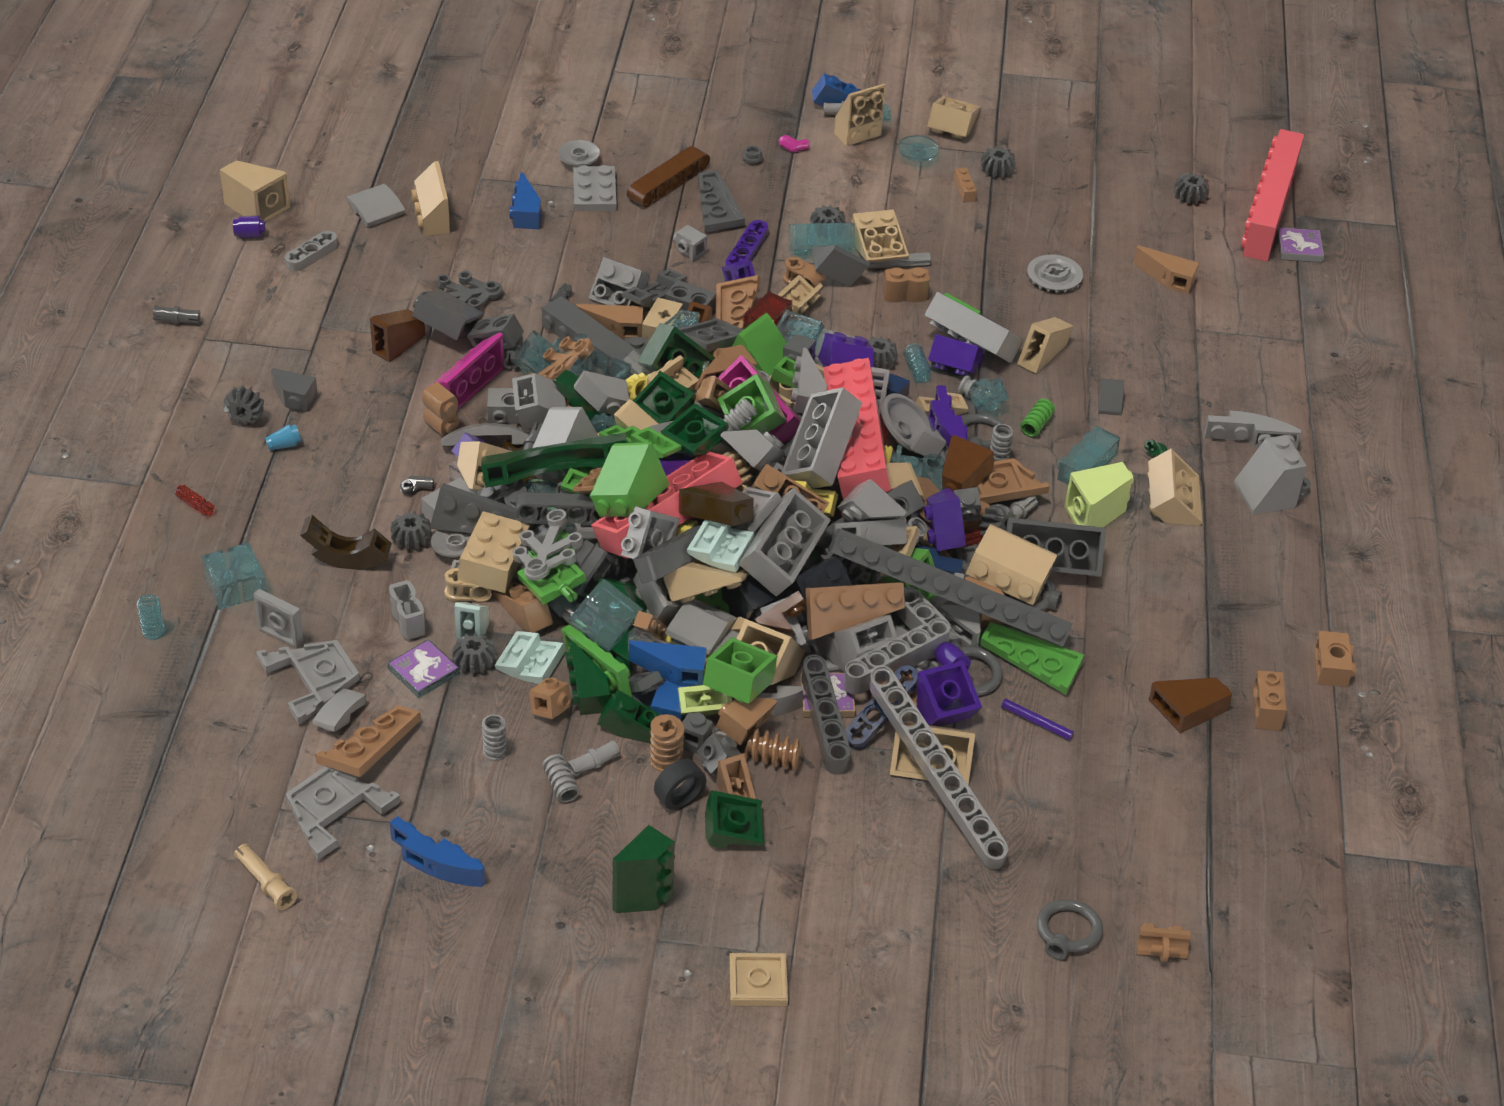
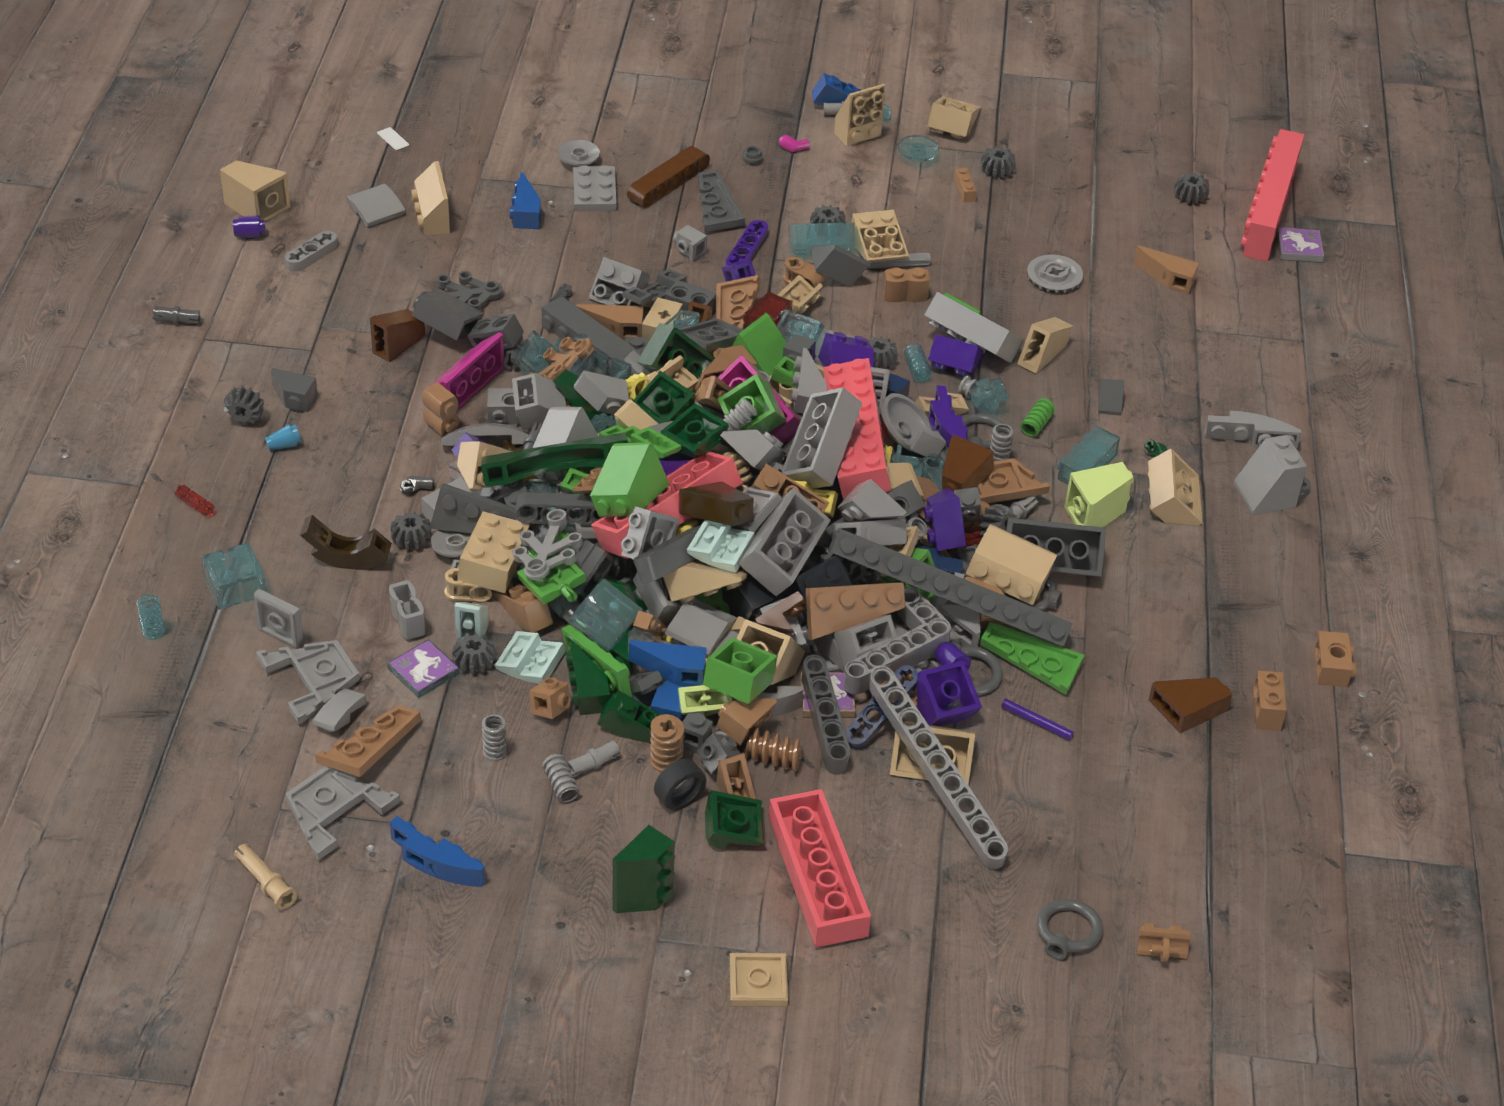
(393, 138): none -> white sticker
(819, 868): none -> coral brick

